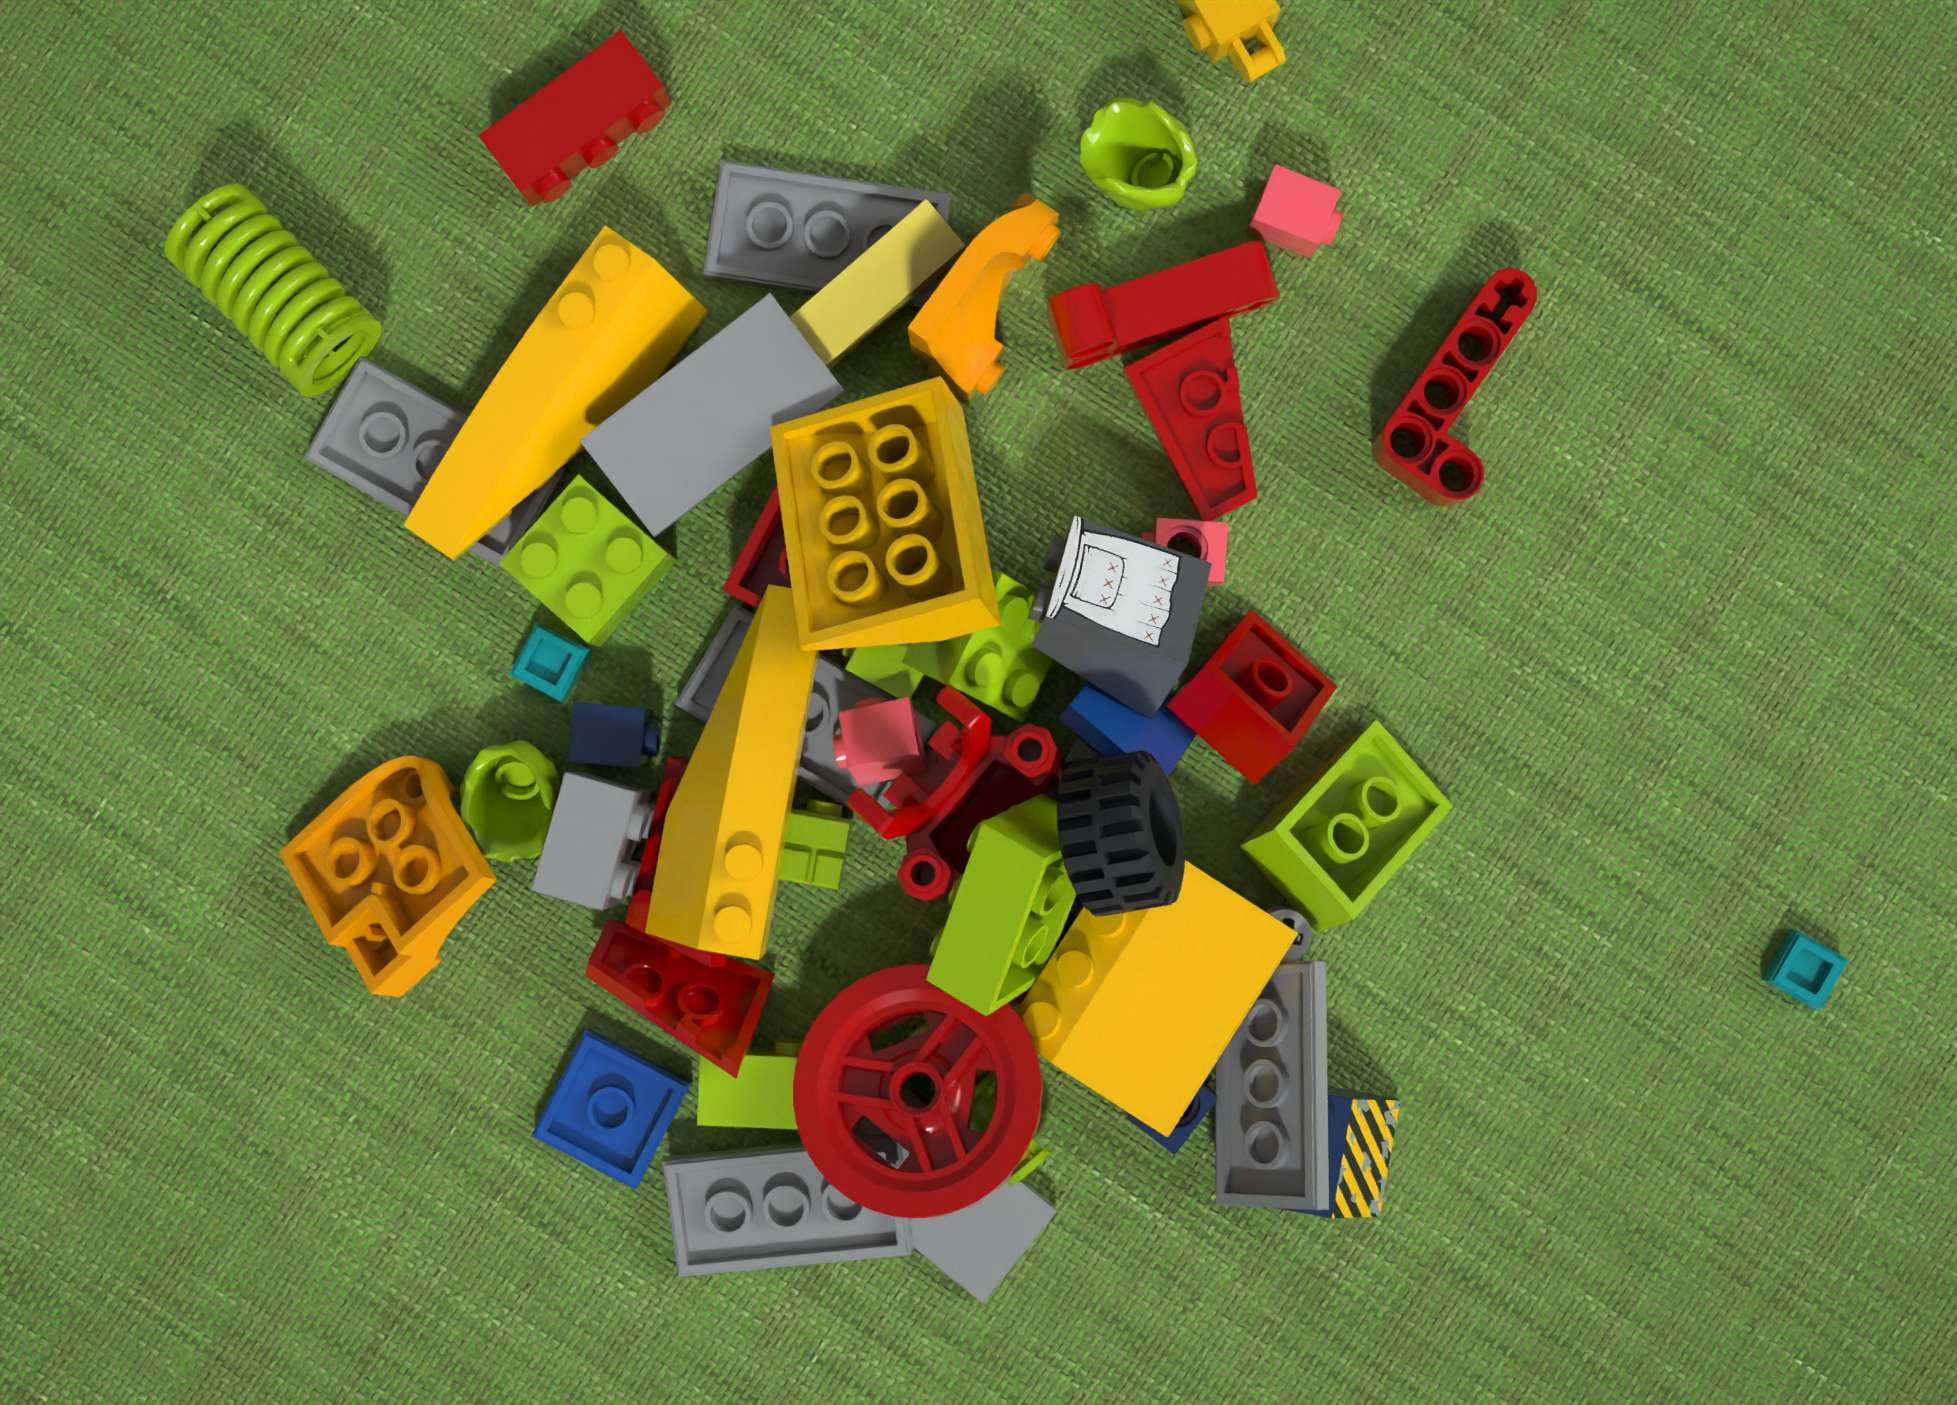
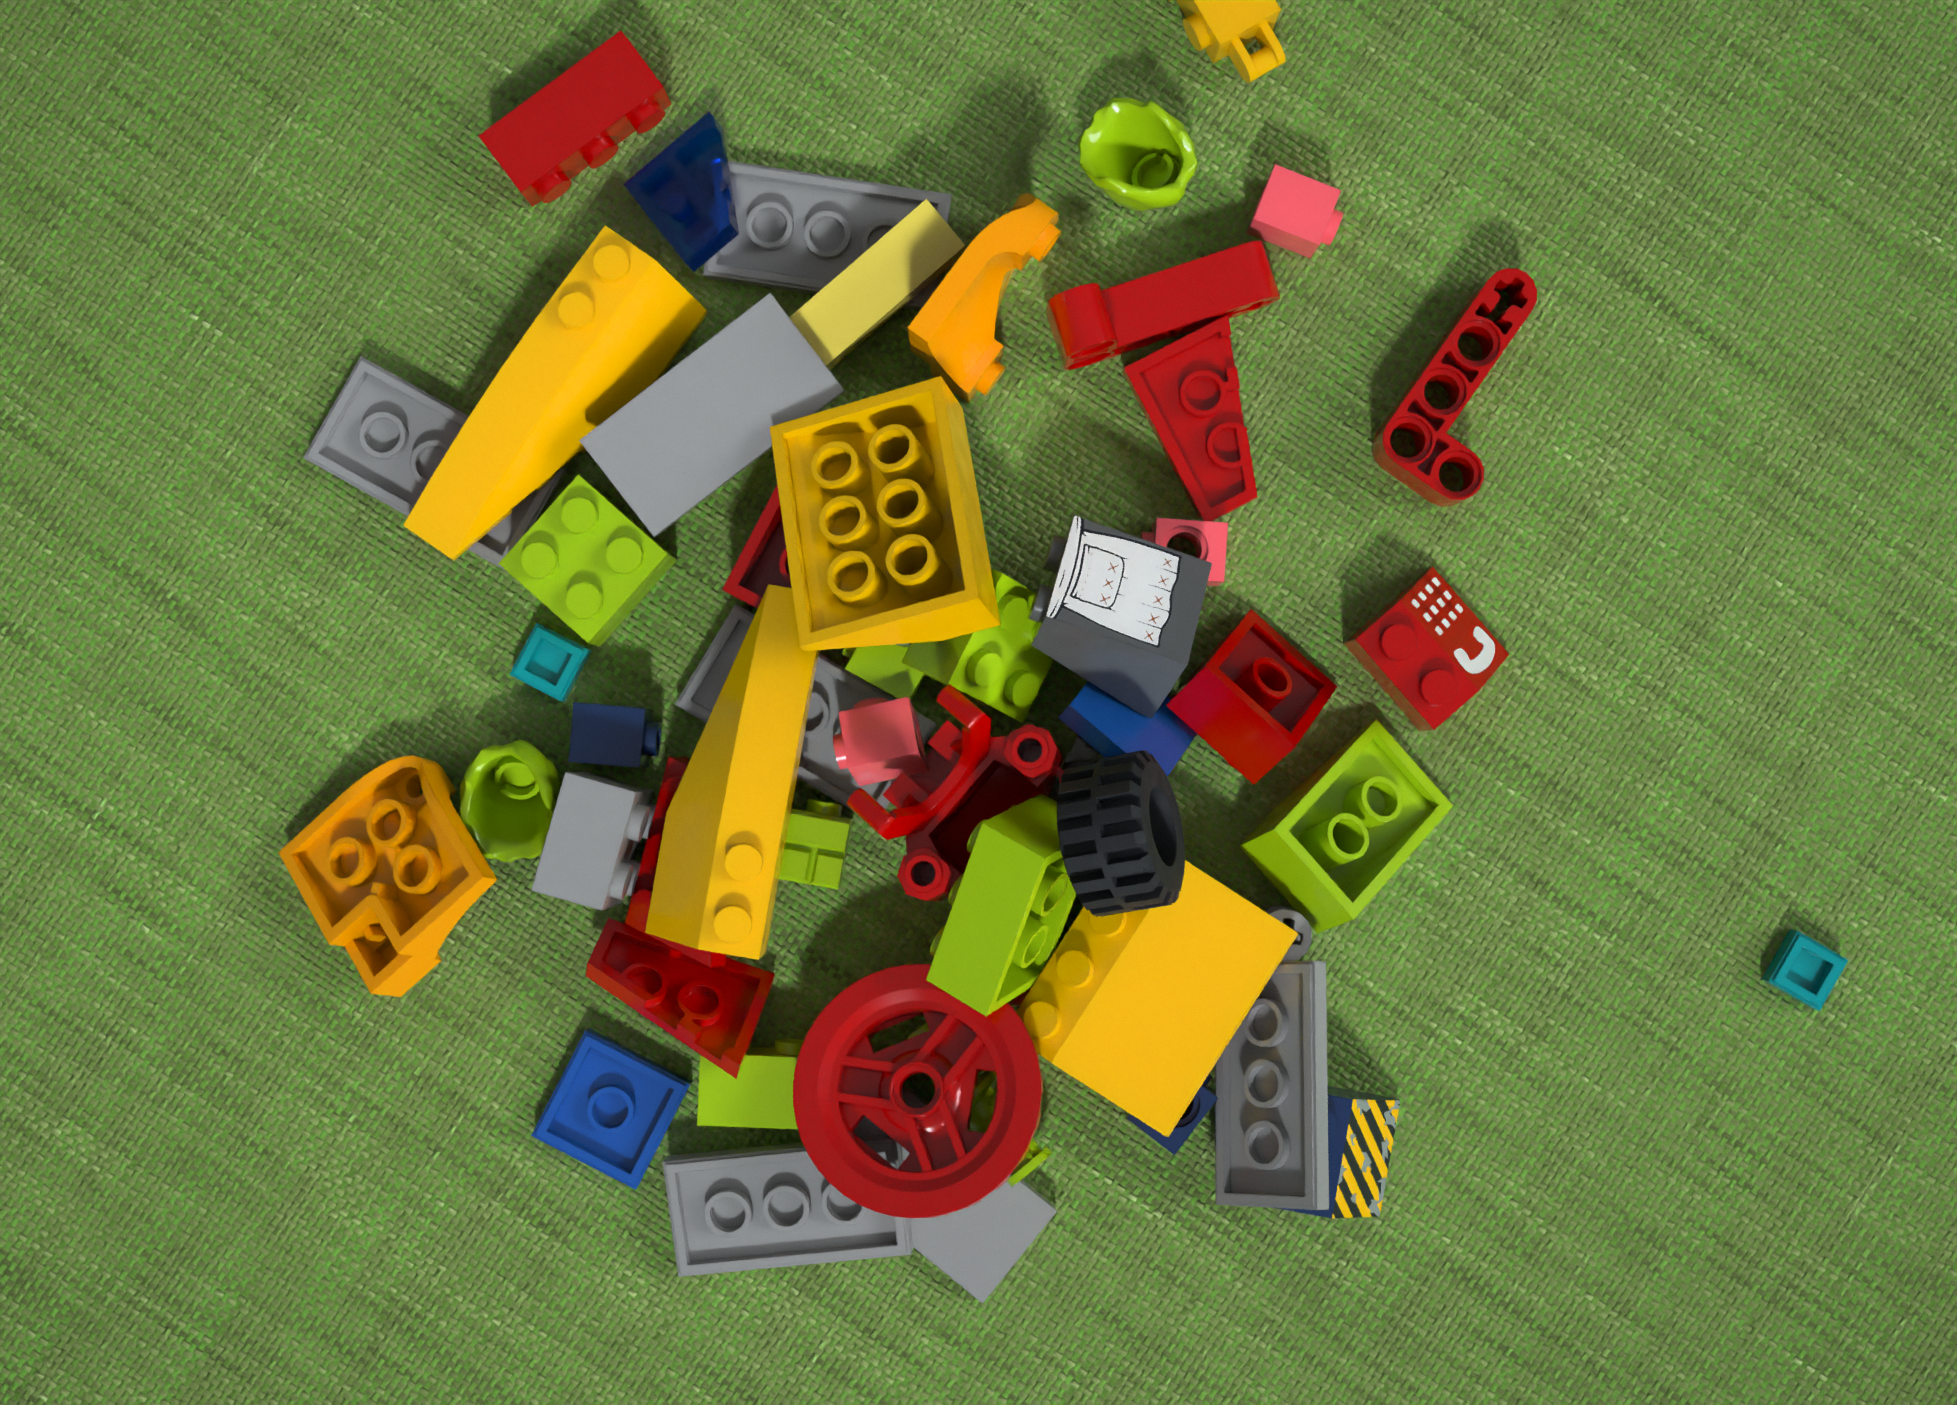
(281, 330): lime piece -> none
(690, 193): none -> clear blue wing
(1427, 651): none -> red slope

